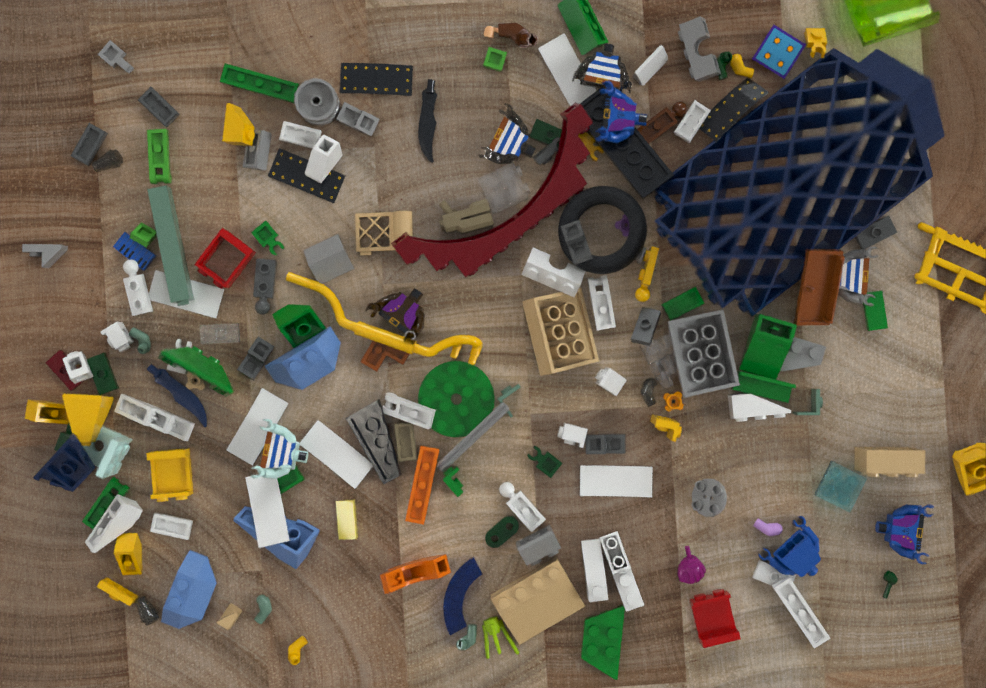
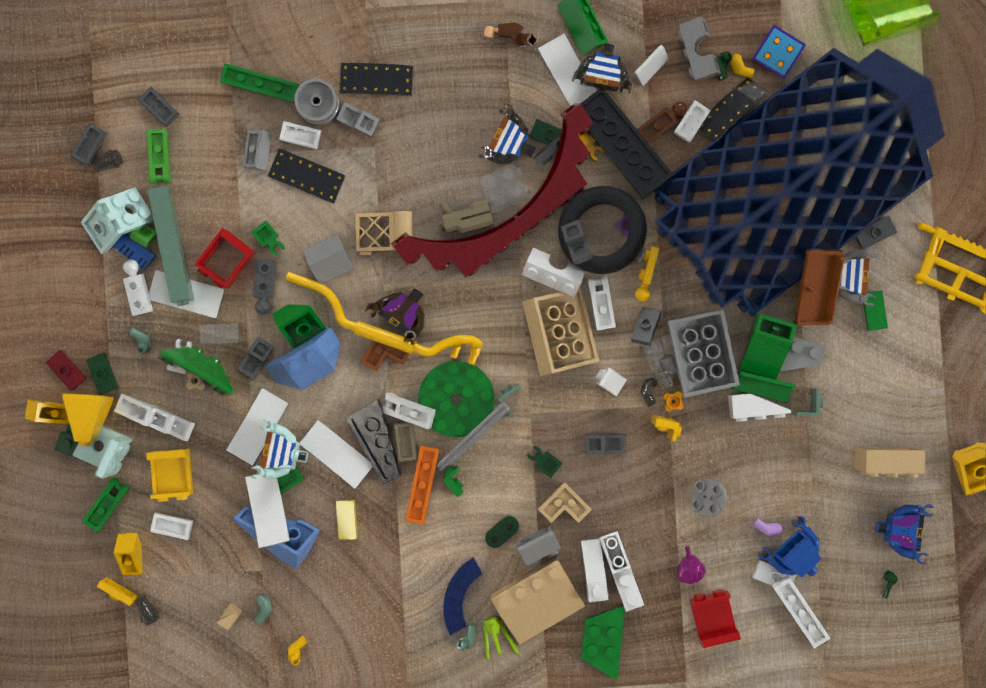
(49, 252): light grey slope -> none
(67, 466): dark blue wing -> none
(71, 361): white brick -> none
(109, 219): none -> light aqua bracket
(114, 56): light grey plate -> none
(115, 521): white slope -> none
(118, 336): white brick -> none
(180, 393): dark blue sword -> none
(189, 591): medium blue wedge -> none
(237, 127): yellow slope -> none
(323, 158): white slope -> none
(415, 571): orange arch -> none
(427, 120): black sword -> none
(495, 59): bright green plate -> none
(522, 506): white plate -> none
(564, 499): none -> tan plate
(572, 434): white brick -> none
(616, 481): white sticker -> none
(618, 115): blue torso -> none
(682, 303): green tile -> none
(817, 40): yellow plate -> none
(847, 489): clear light blue plate -> none

